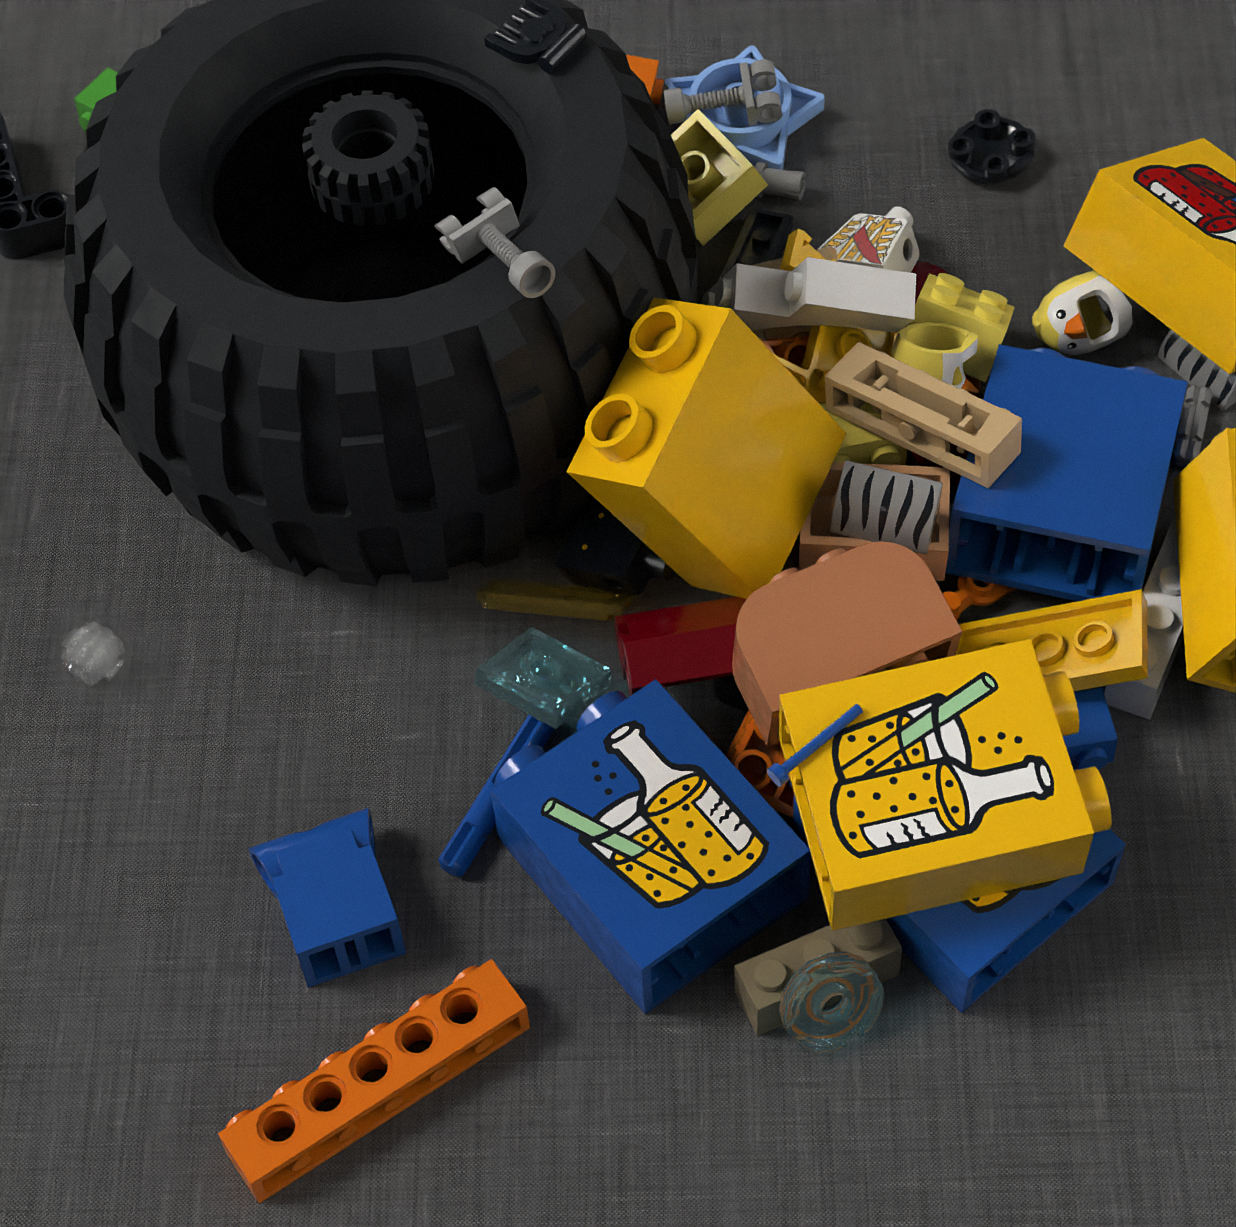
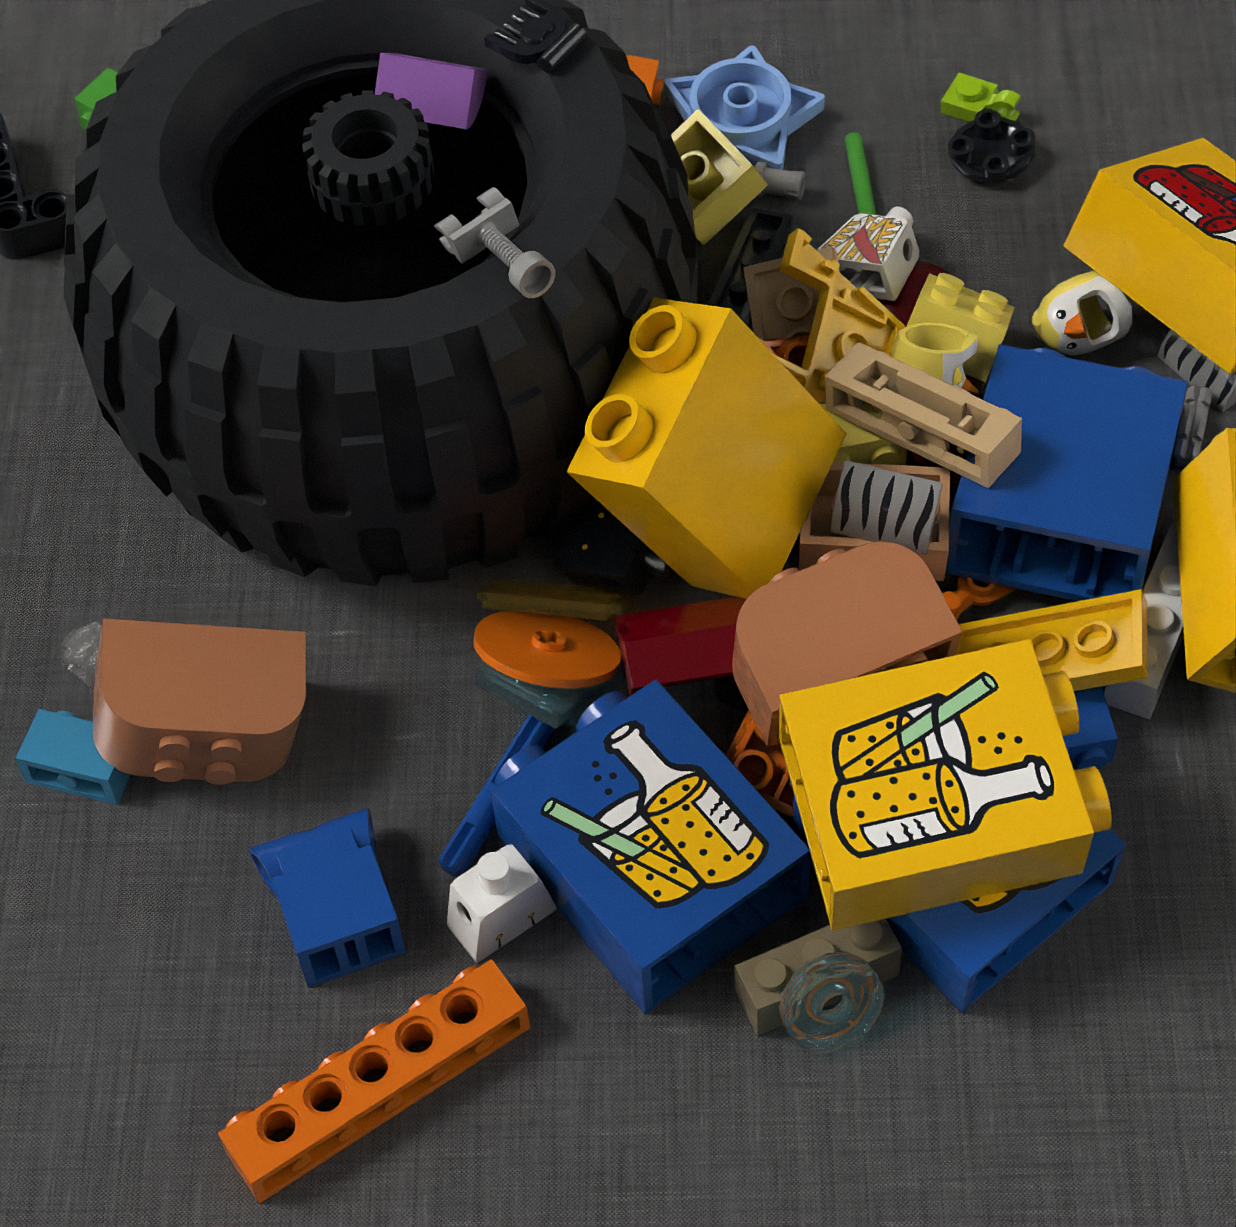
(64, 758): none -> dark azure brick
(197, 699): none -> nougat brick
(441, 90): none -> medium lavender brick
(496, 902): none -> white torso
(547, 649): none -> orange piece
(762, 108): light grey bar -> none
(779, 773): blue piece -> none
(817, 295): white arch -> none
(860, 174): none -> bright green bar
(970, 95): none -> lime plate

